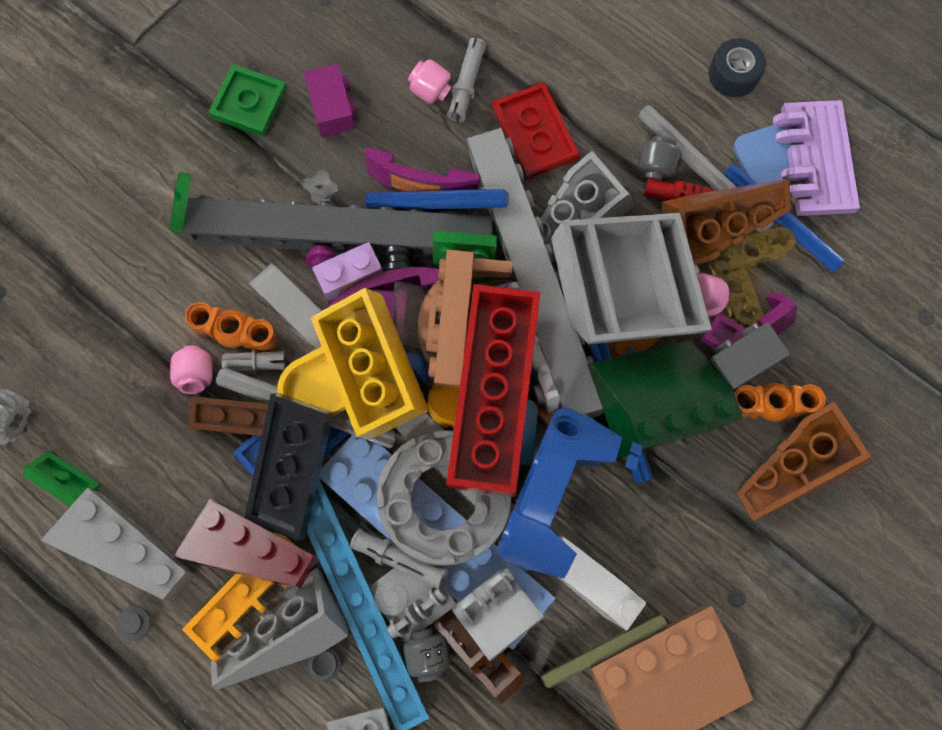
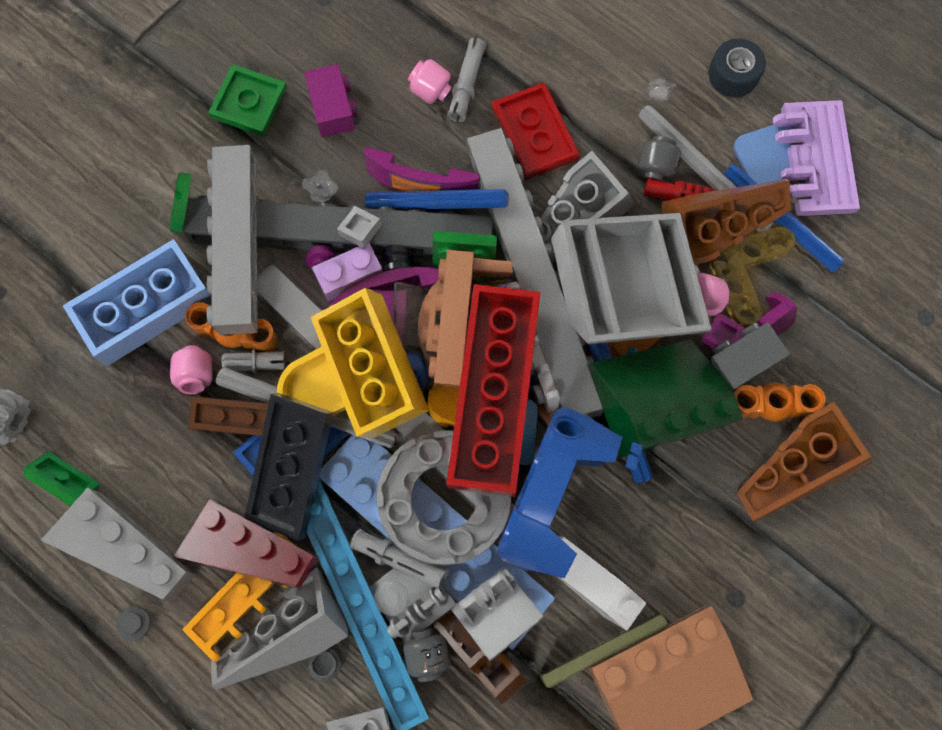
(137, 303): none -> light blue brick
(233, 240): none -> light grey brick
(359, 227): none -> light grey plate
(660, 90): none -> clear plate

